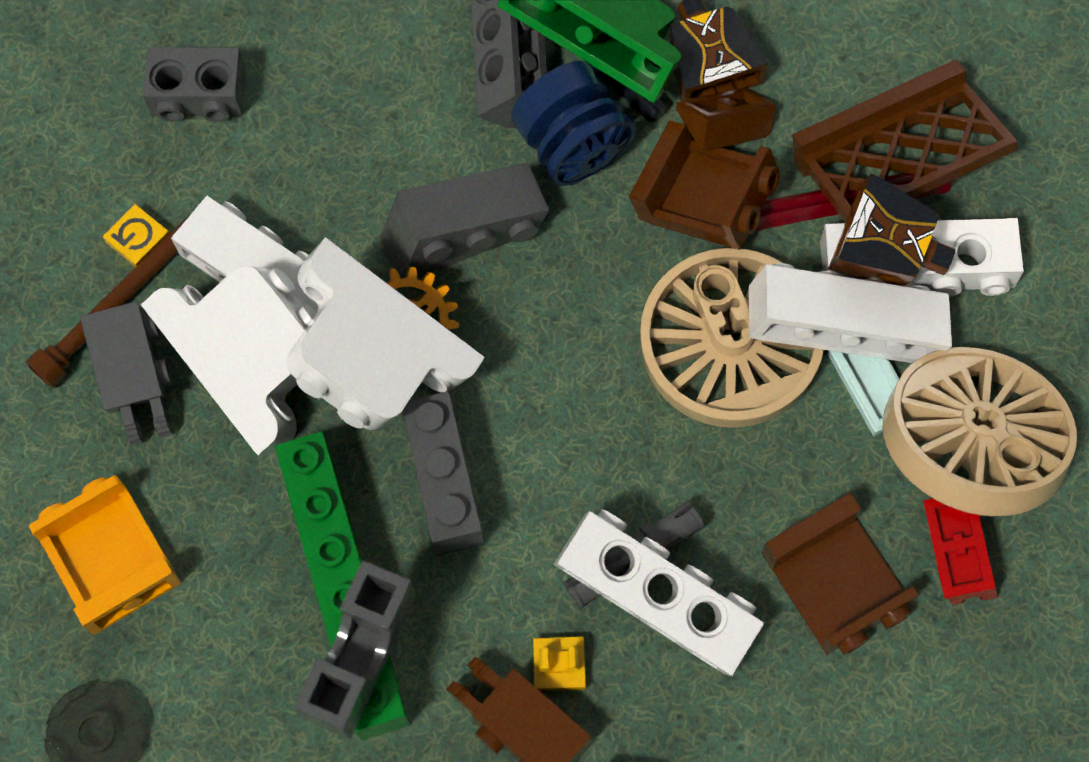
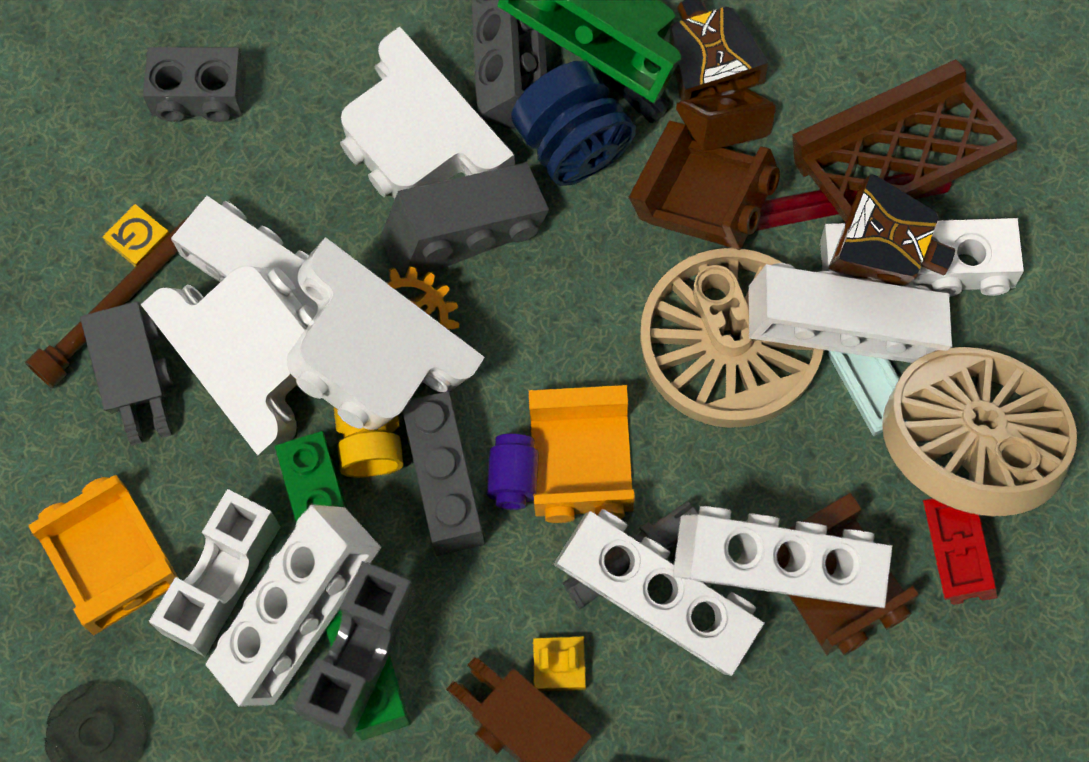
(234, 547): none -> white arch
(291, 605): none -> white brick
(368, 451): none -> yellow wheel
(416, 124): none -> white brick
(512, 471): none -> dark purple brick
(581, 452): none -> light orange panel
(859, 573): none -> white brick

